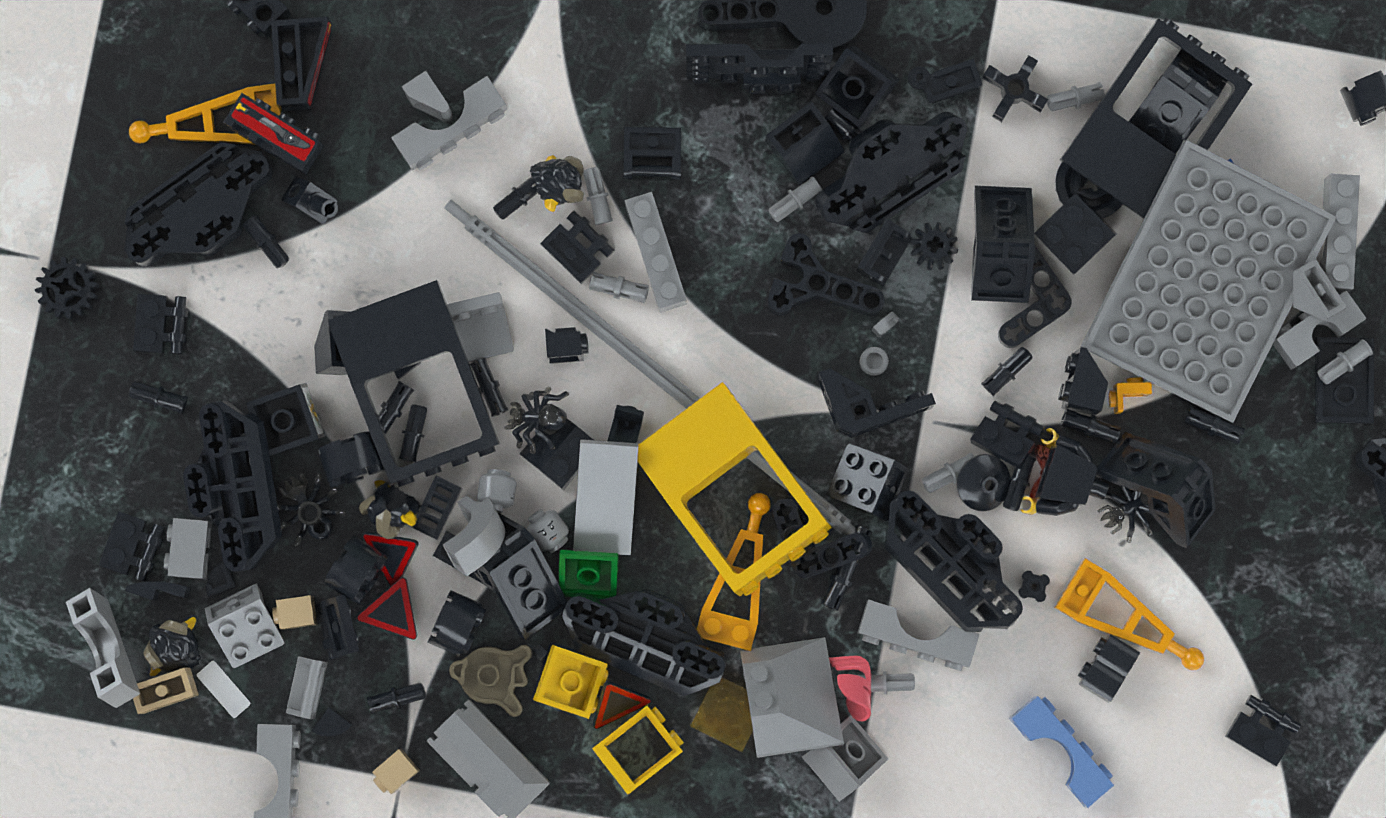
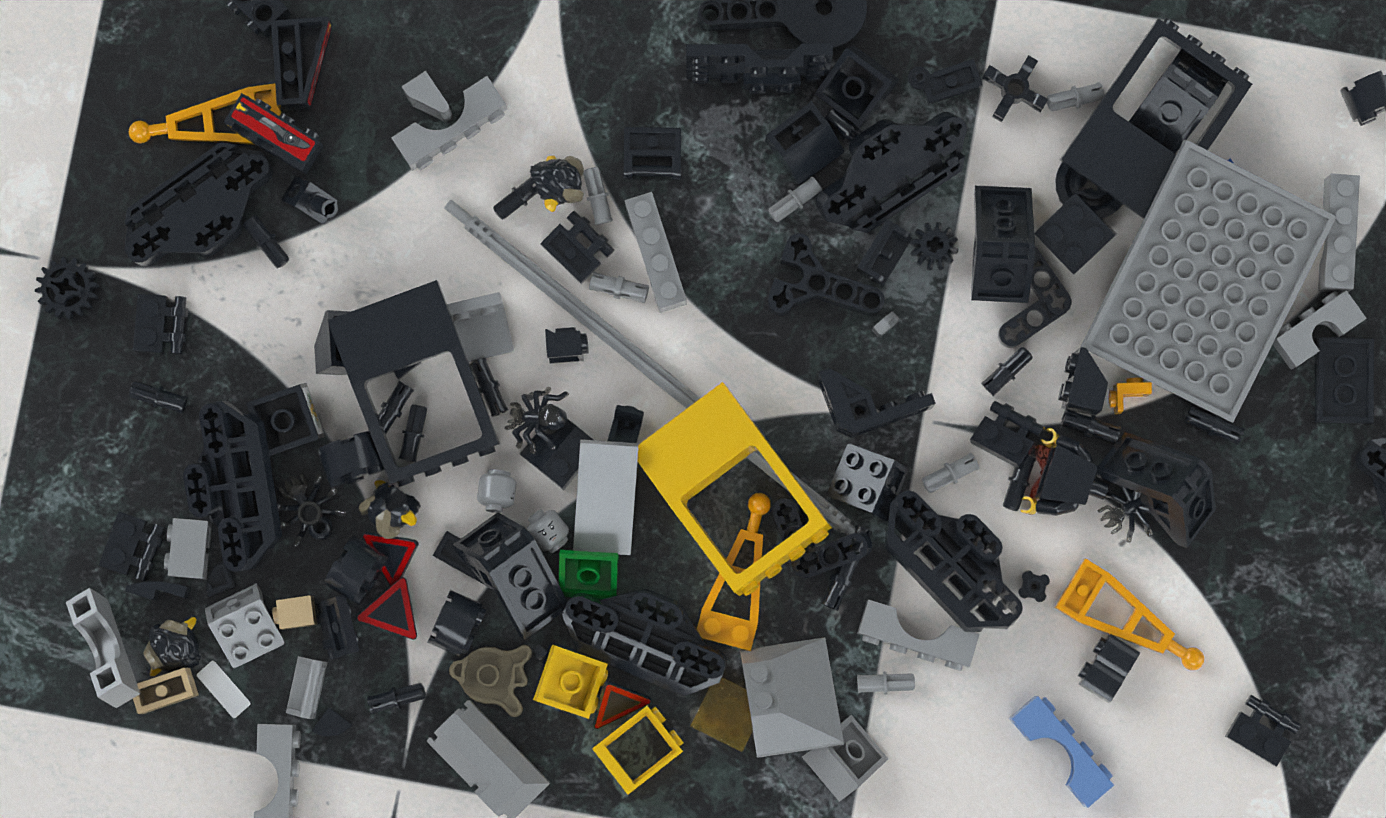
(394, 772): tan brick -> none
(454, 489): black slope -> none
(479, 539): light grey arch -> none
(854, 687): coral helmet -> none
(873, 361): light grey tile -> none
(972, 482): black dish -> none
(1315, 293): light grey slope -> none
(1345, 362): light grey axle -> none

